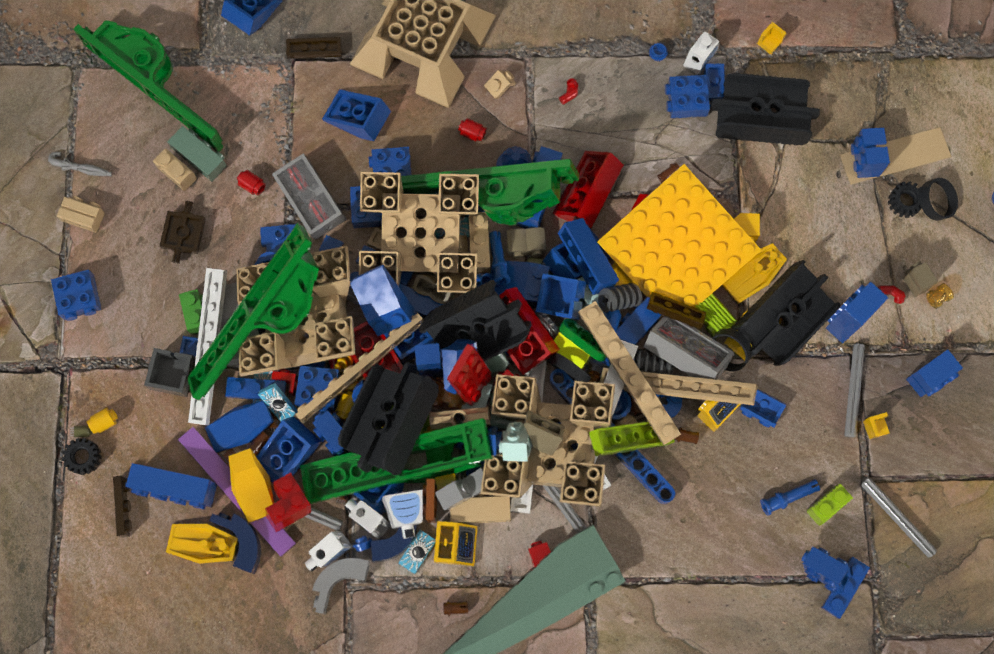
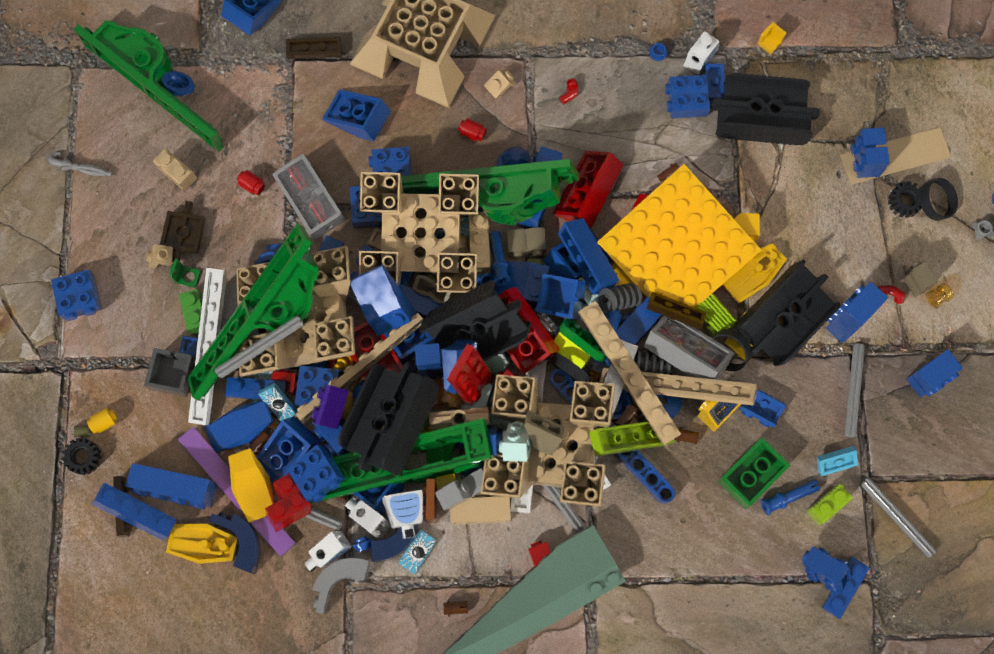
(81, 214): tan brick -> none
(133, 511): none -> blue brick
(159, 255): none -> tan bracket
(178, 83): none -> blue piece
(178, 271): none -> green bracket
(197, 153): sand green brick -> none
(259, 346): none -> light grey axle
(275, 234): blue plate -> none
(316, 474): none -> blue brick
(330, 406): none -> dark purple slope
(455, 543): yellow slope -> none
(627, 416): none -> reddish brown pin
(753, 473): none -> green brick
(837, 461): none -> medium azure plate
(876, 426): yellow panel -> none
(986, 225): none -> light grey plate

